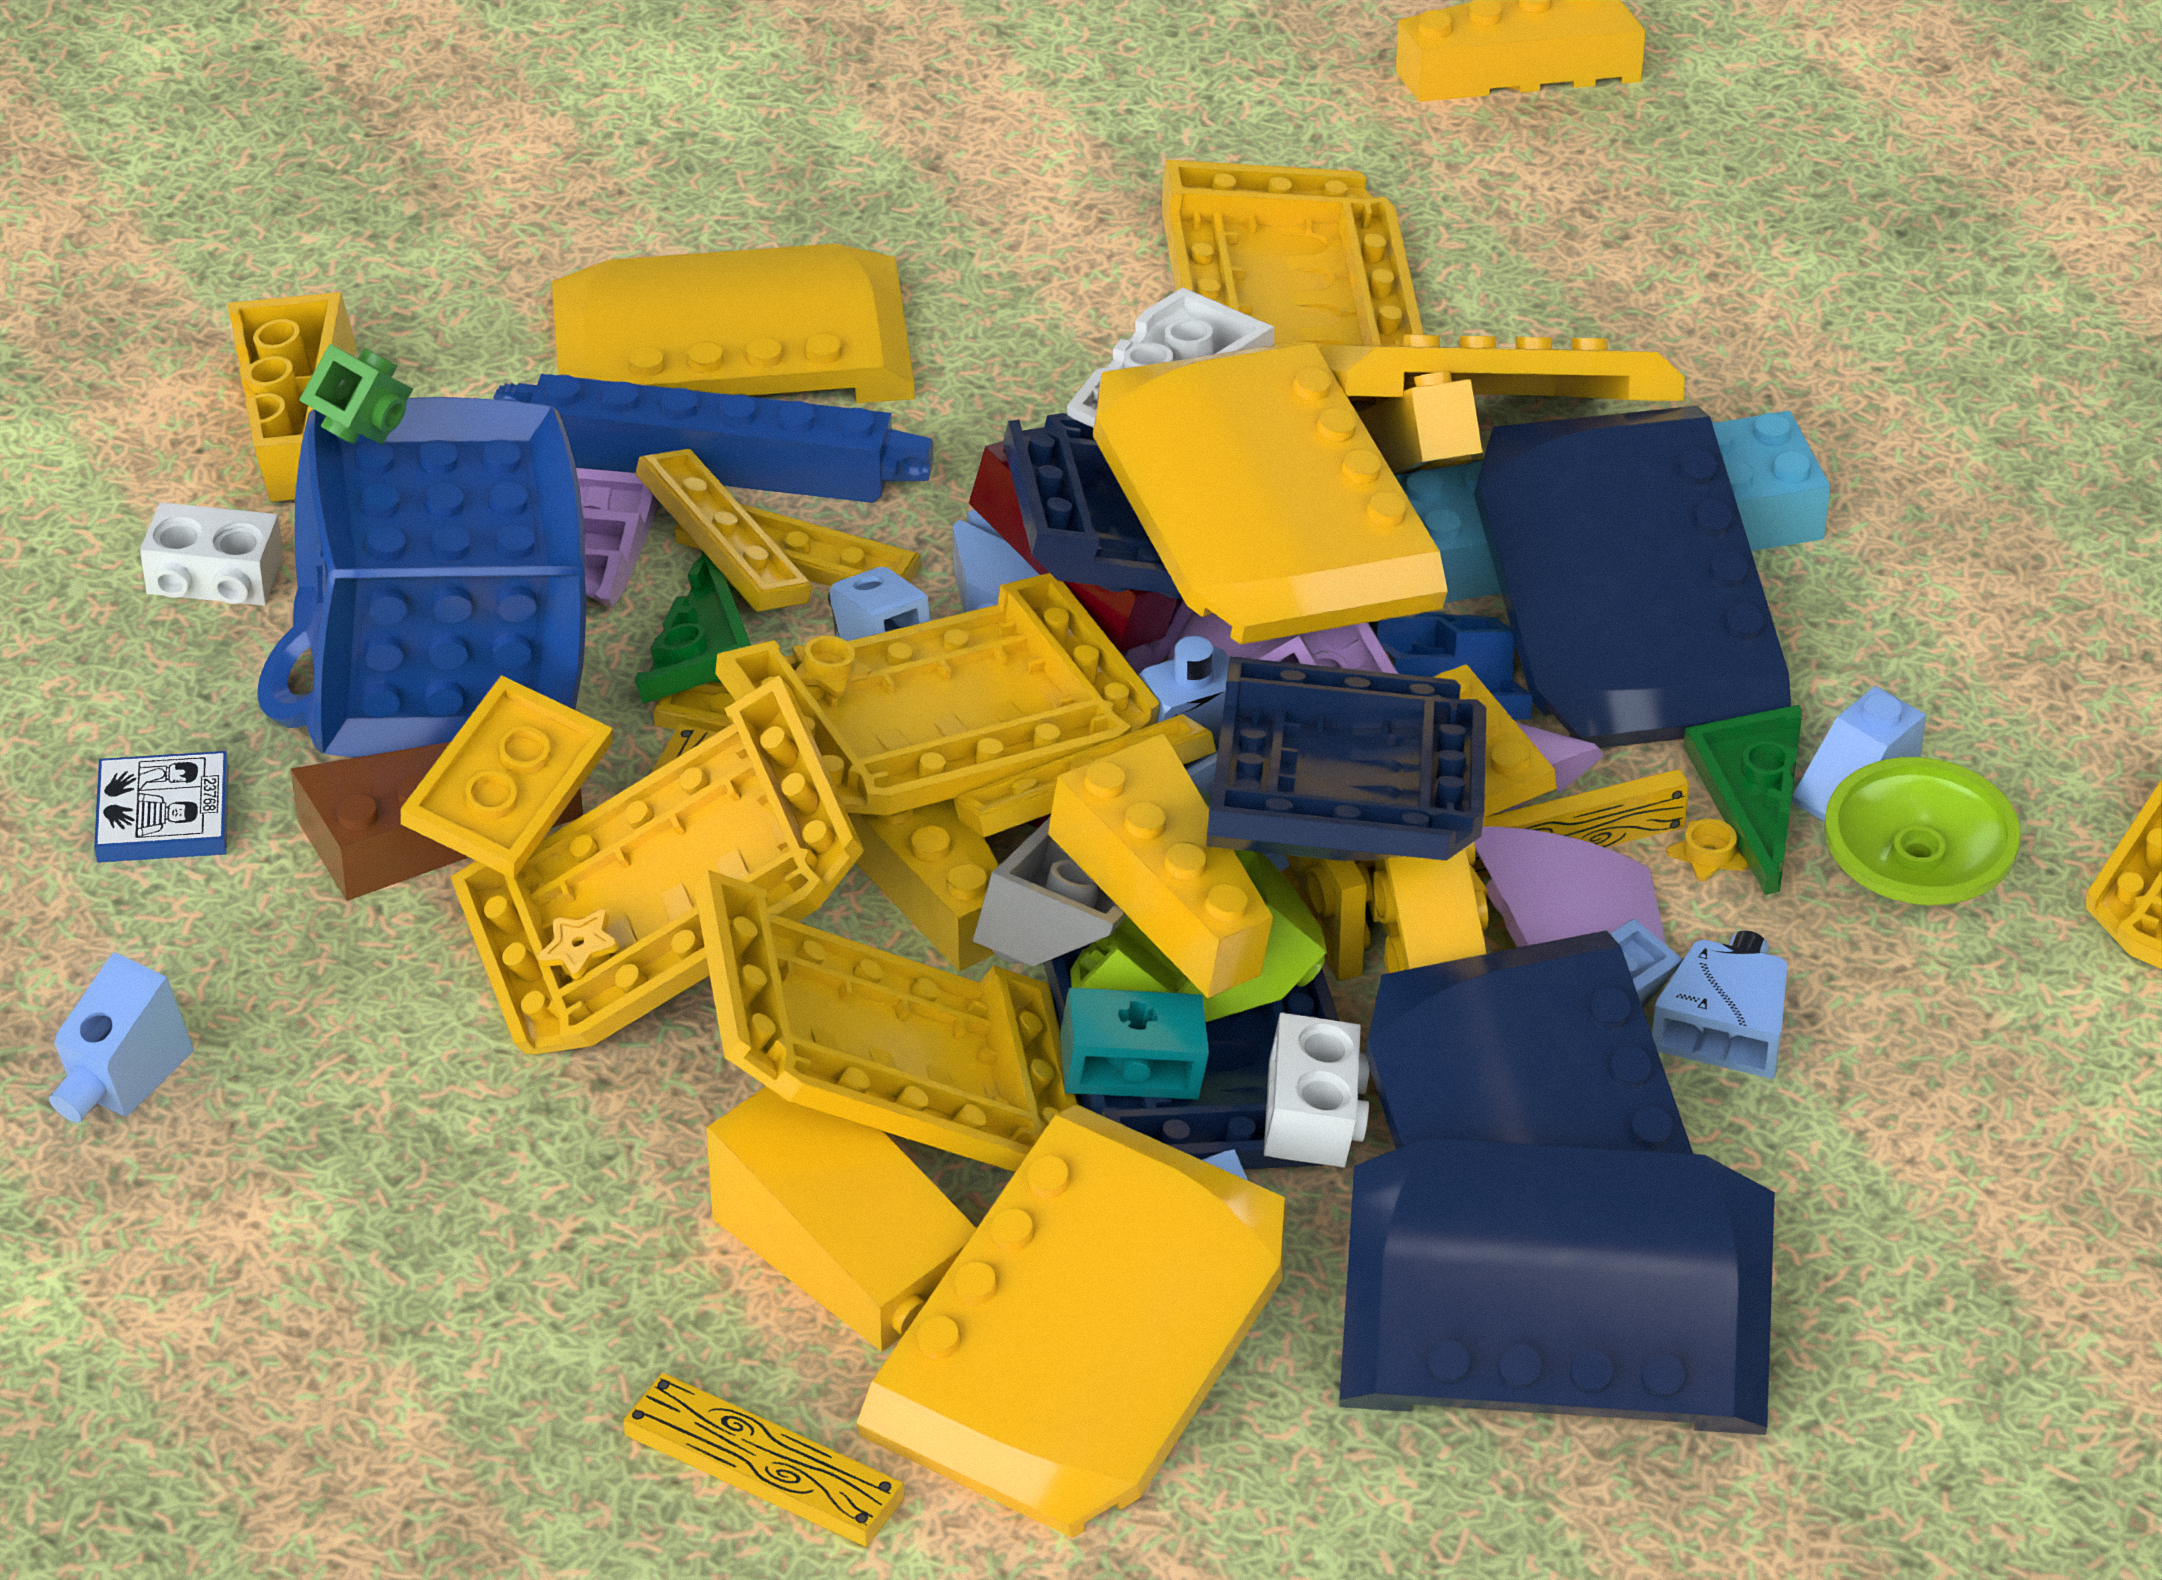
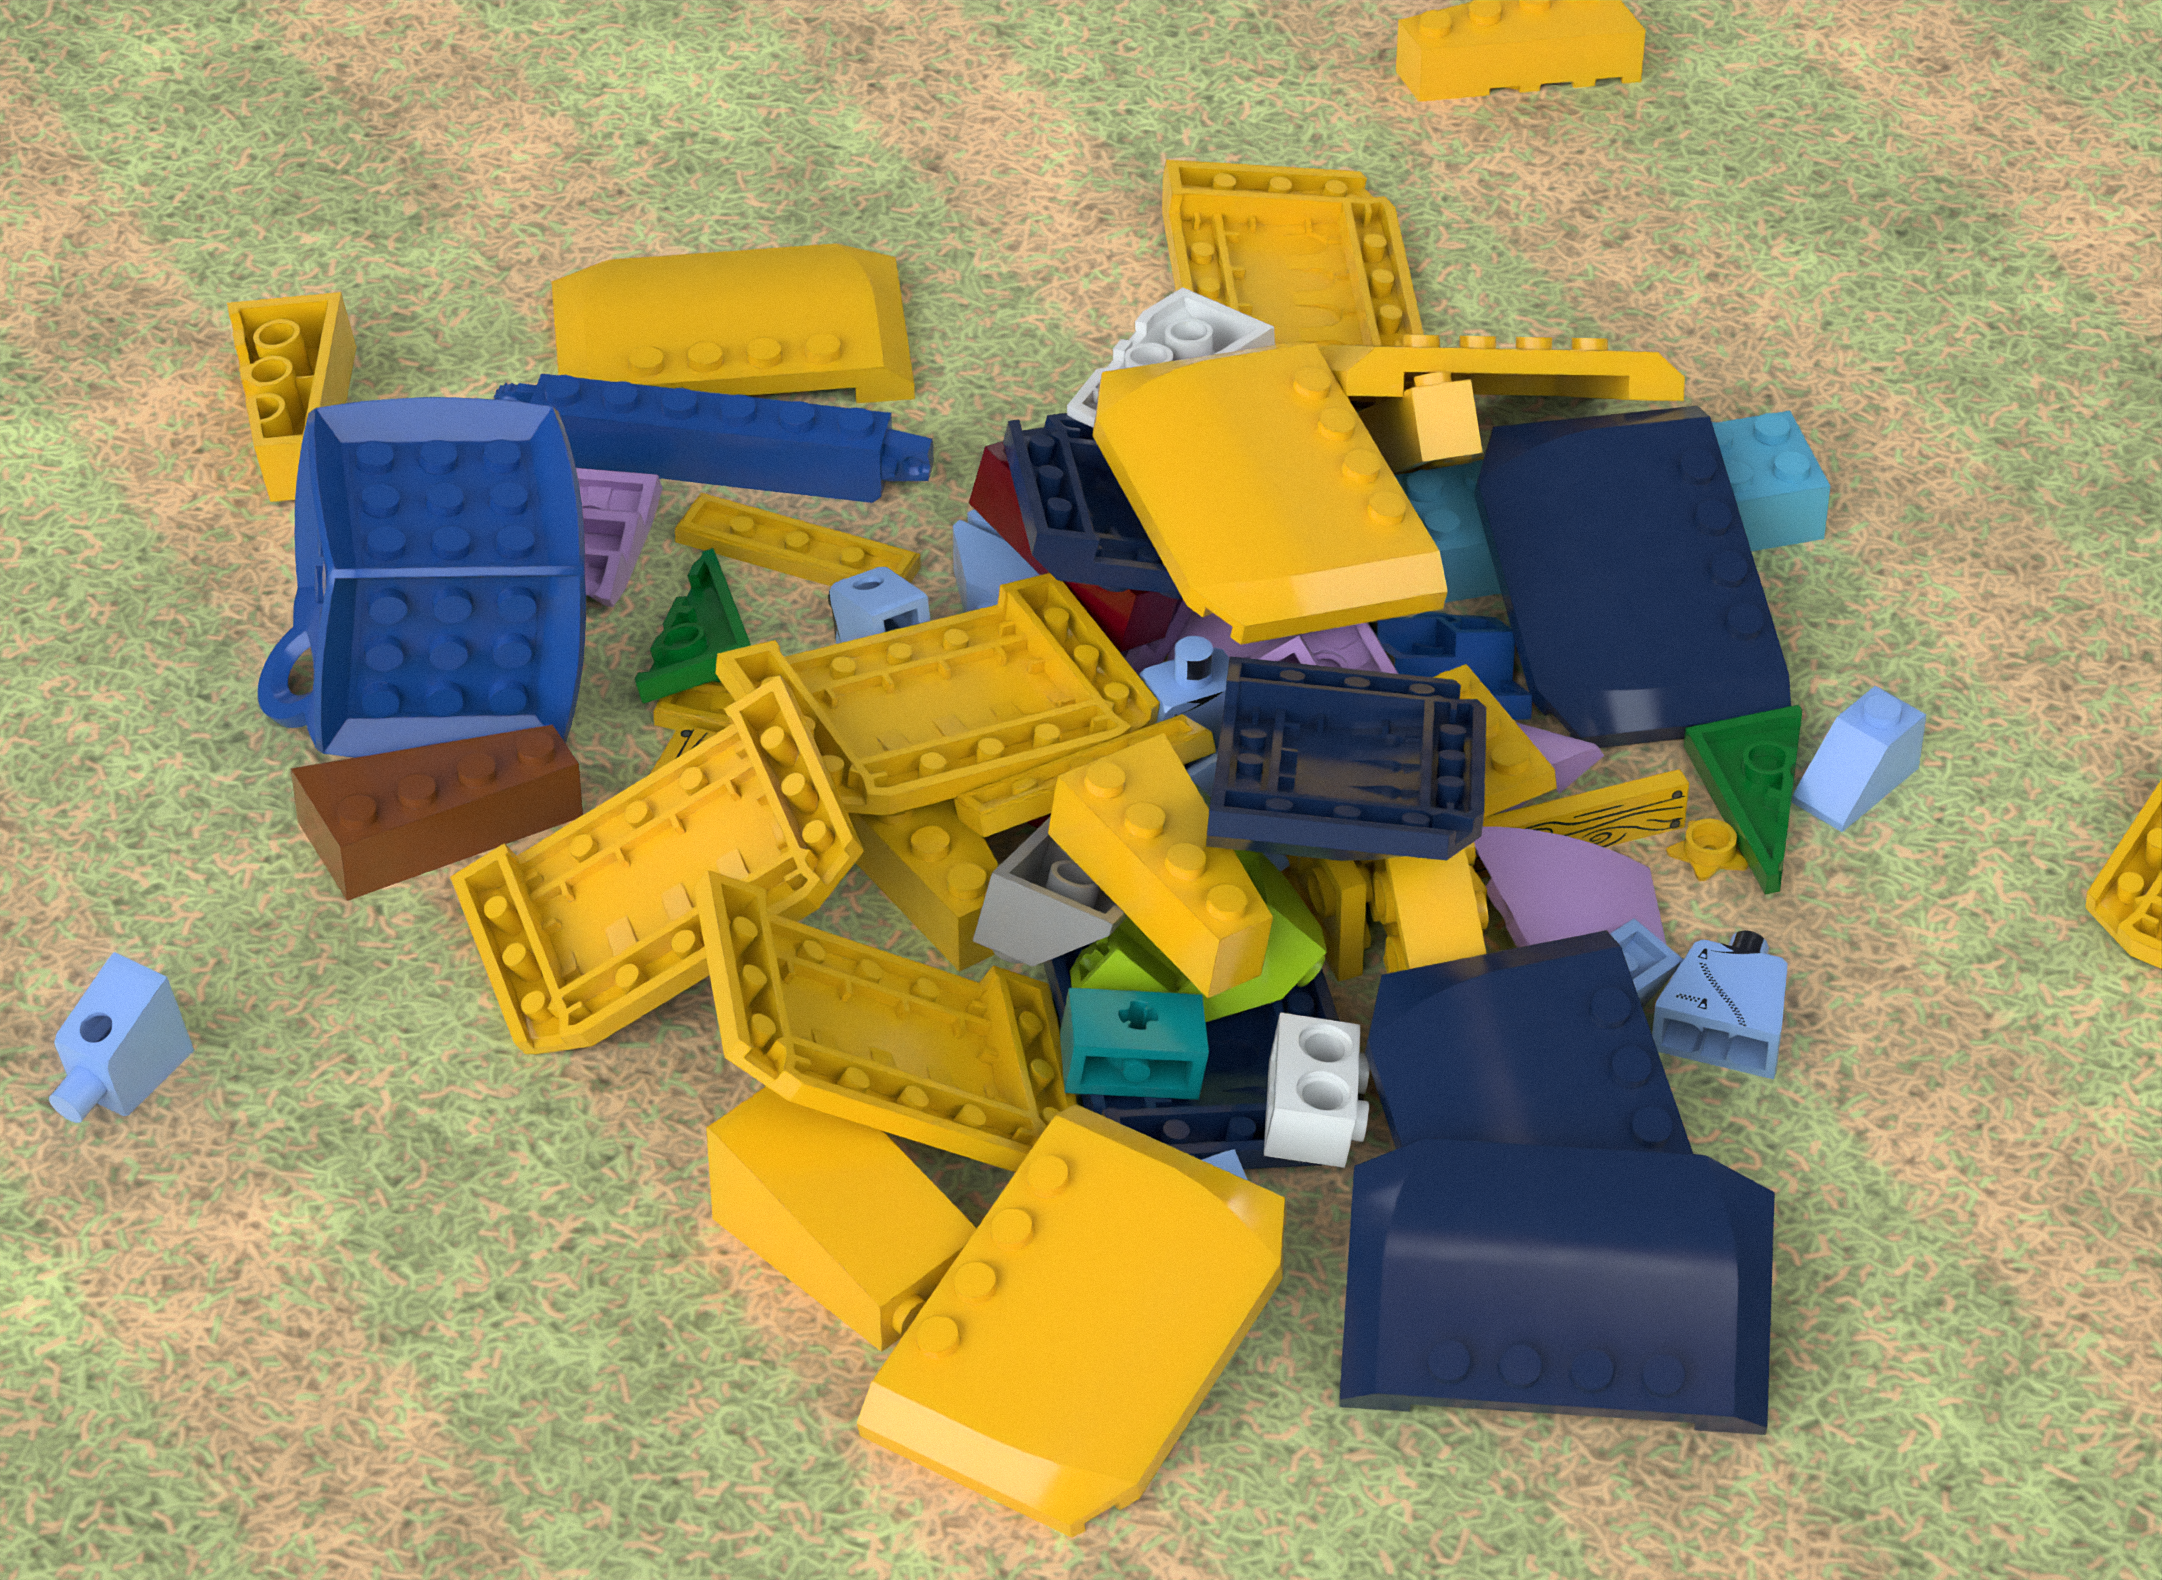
(162, 806): tile -> none
(212, 554): white brick -> none
(357, 395): bright green brick -> none
(506, 776): yellow plate -> none
(570, 934): yellow plate -> none
(723, 530): yellow tile -> none
(764, 1459): yellow tile -> none
(829, 663): yellow plate -> none
(1922, 830): lime dish -> none

